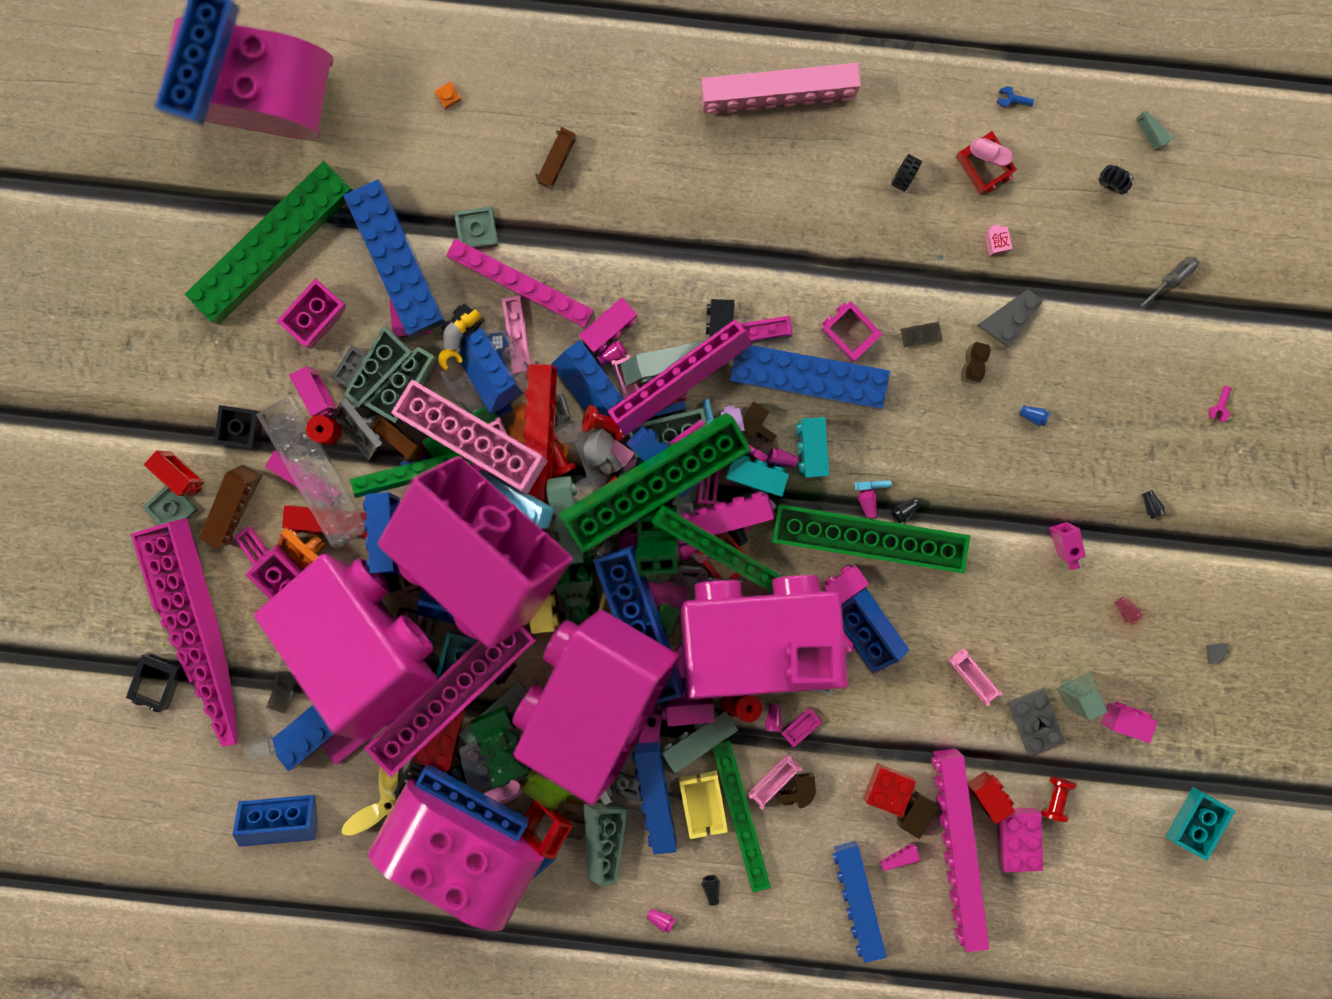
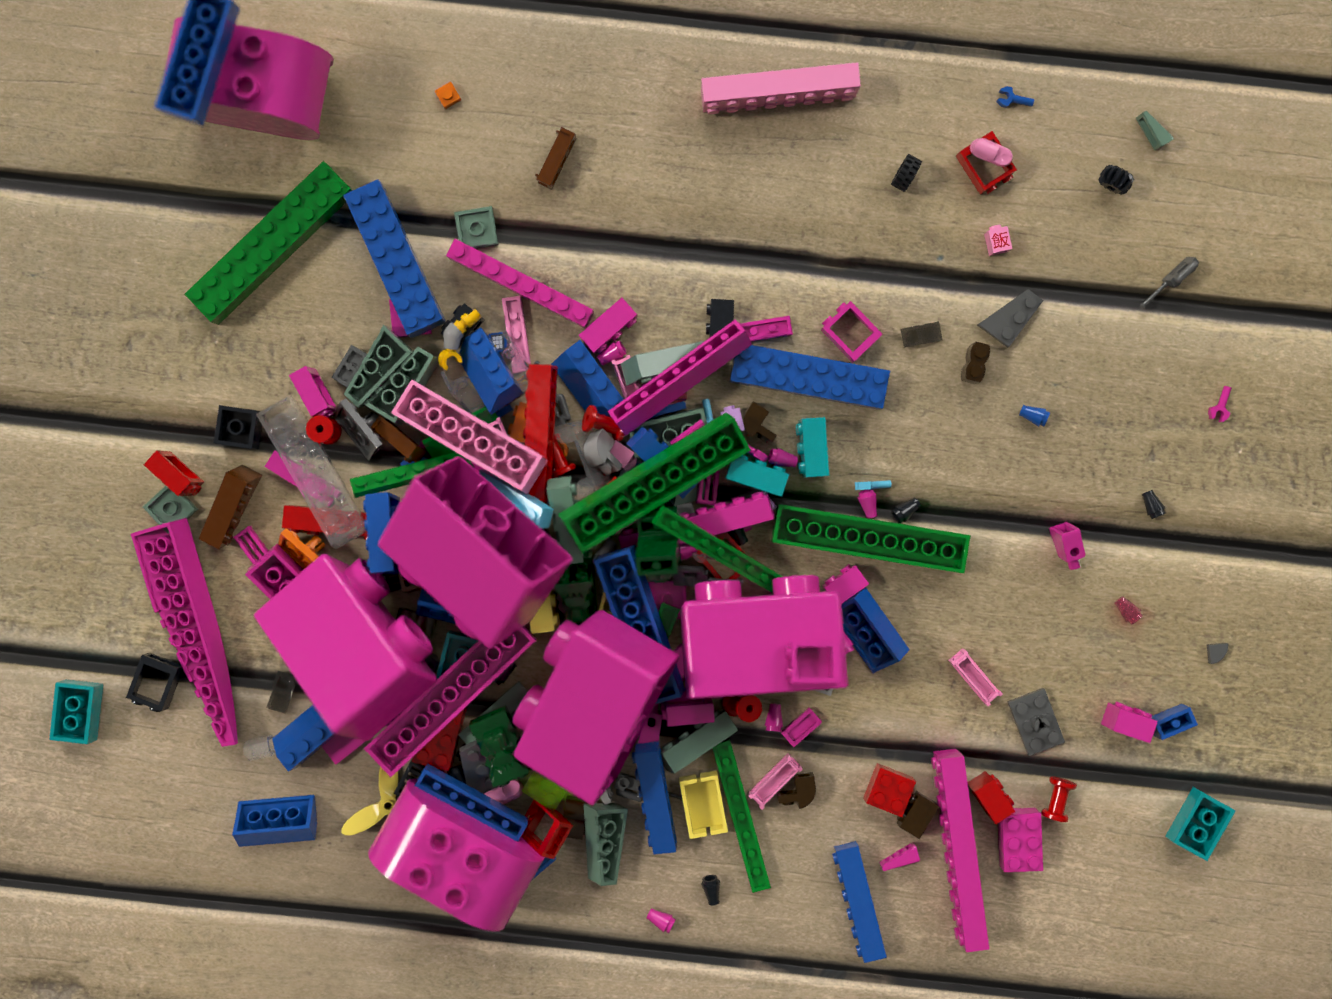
(76, 711): none -> teal brick
(312, 314): dark pink brick -> none
(1083, 696): sand green wedge -> none
(1173, 721): none -> blue brick

